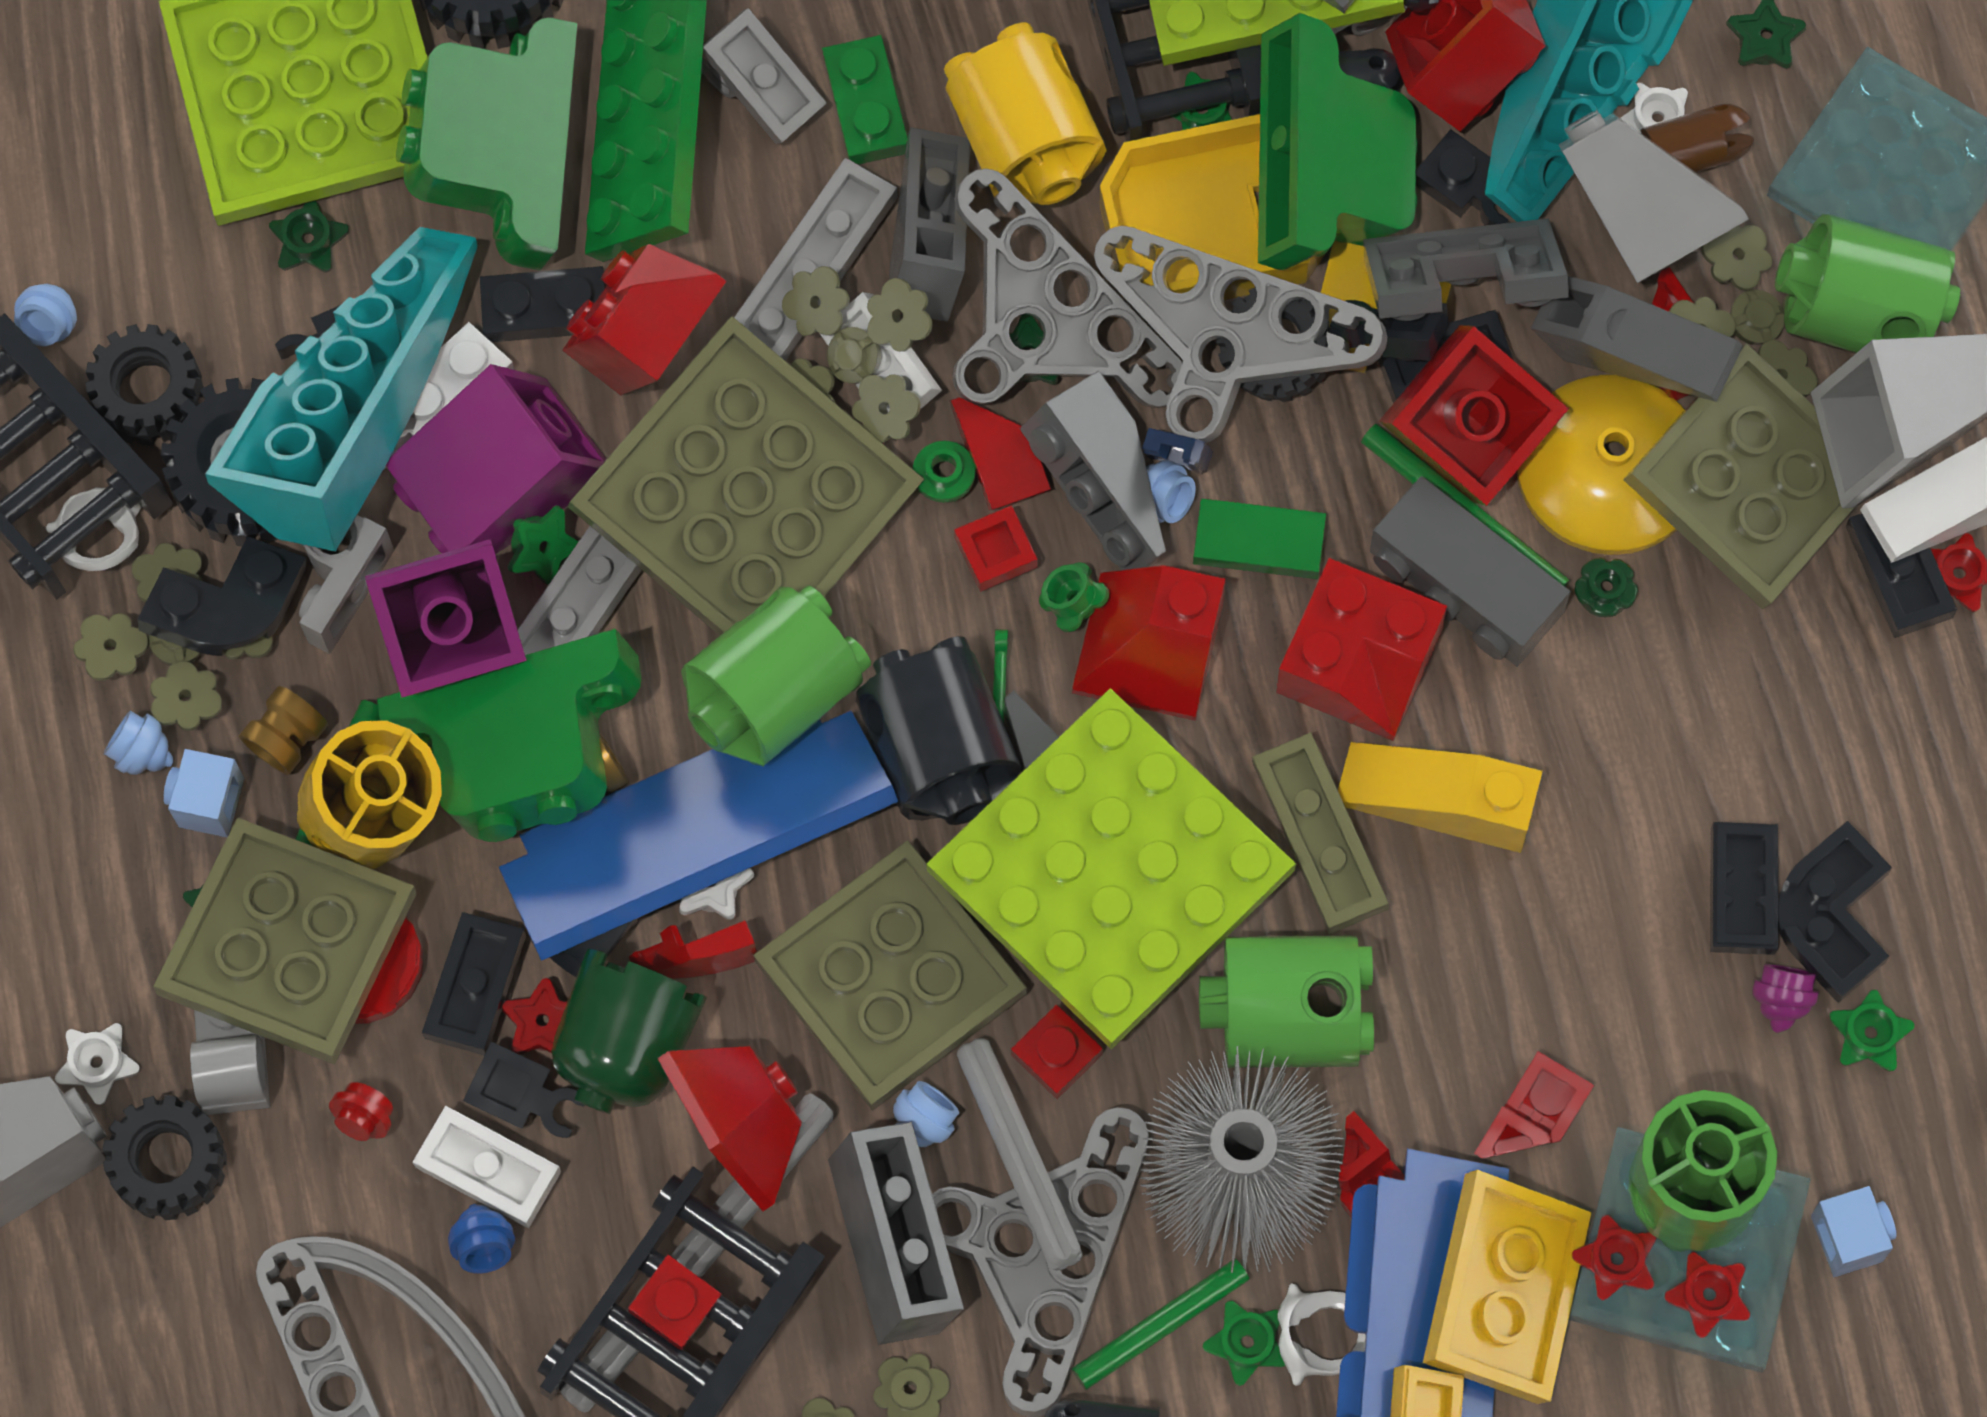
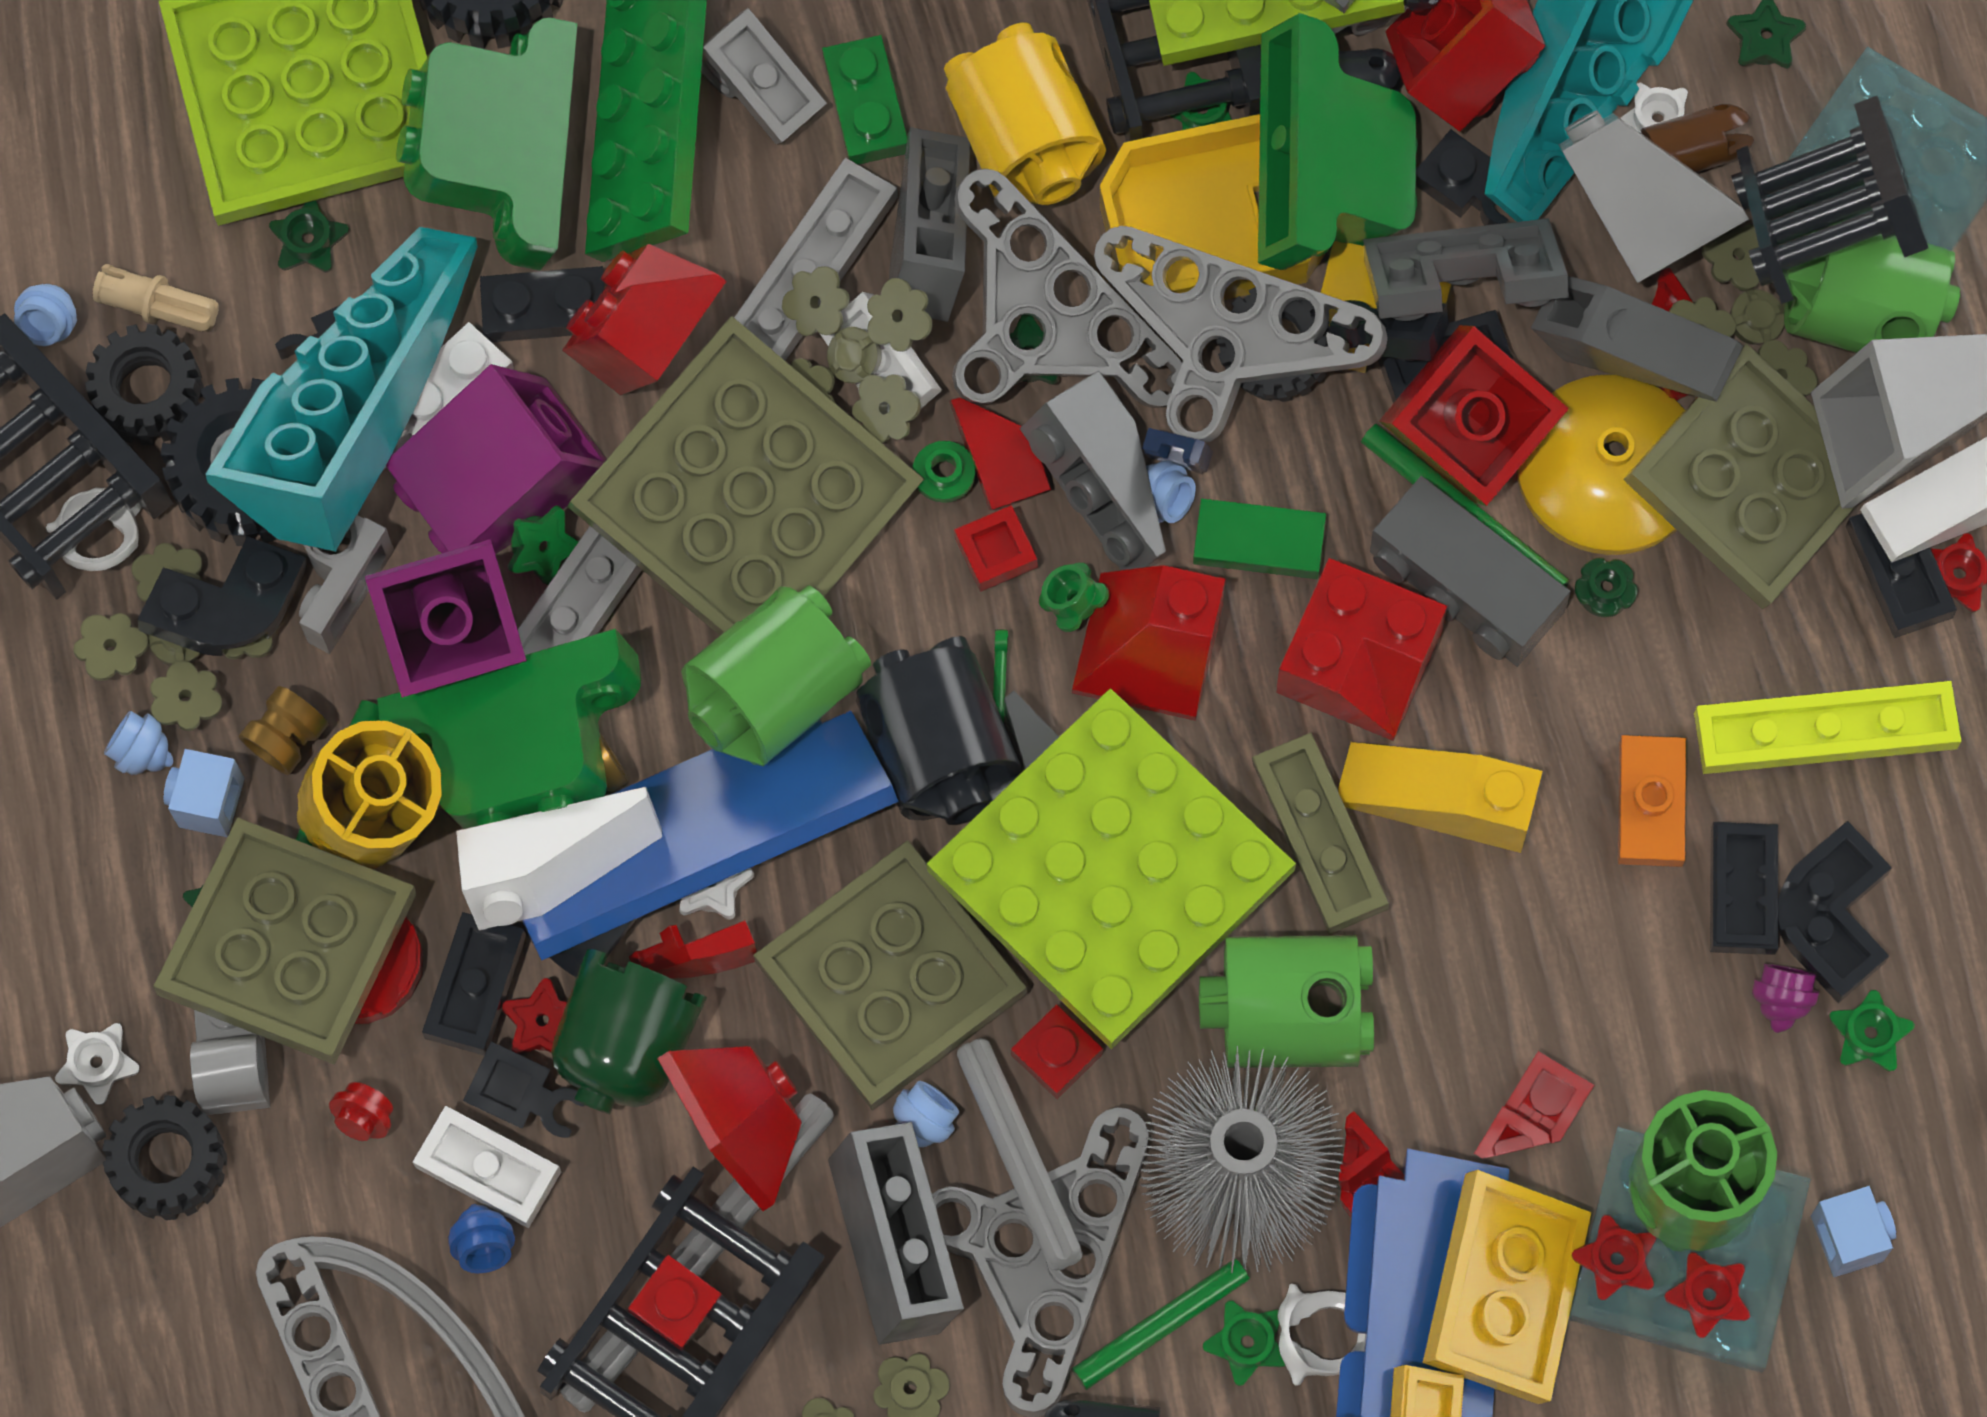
(154, 299): none -> tan axle
(543, 858): none -> white slope
(1652, 801): none -> orange plate
(1827, 727): none -> neon yellow plate
(1885, 192): none -> black fence

